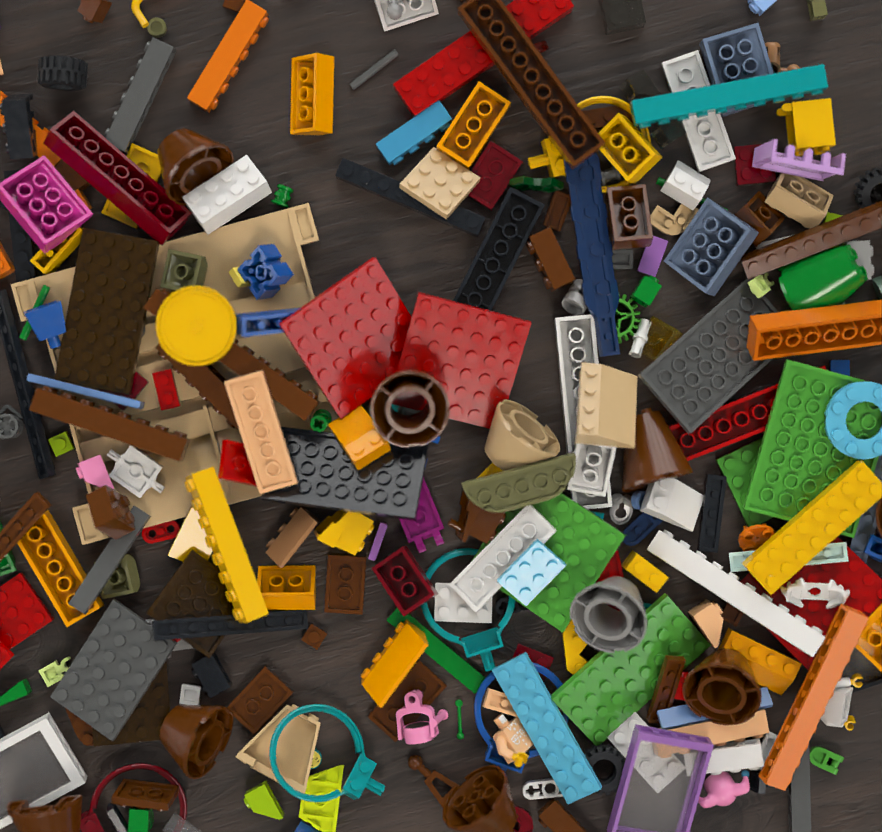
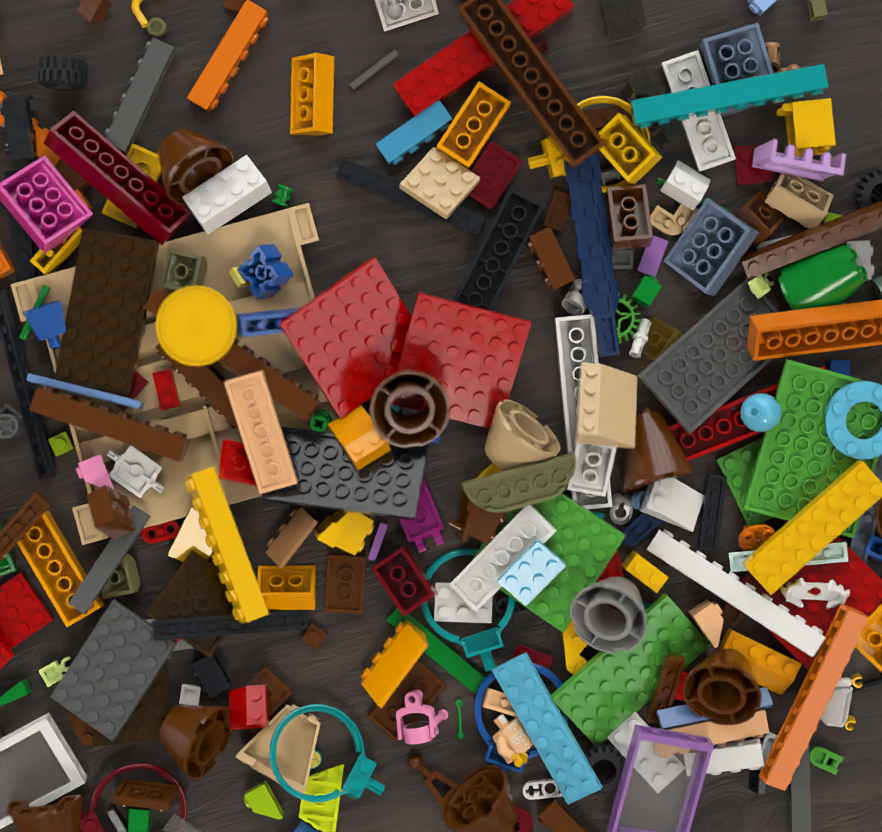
(249, 707): none -> red slope
(526, 183): dark green tile -> none
(722, 789): bright pink piece -> none
(760, 412): none -> medium azure cylinder

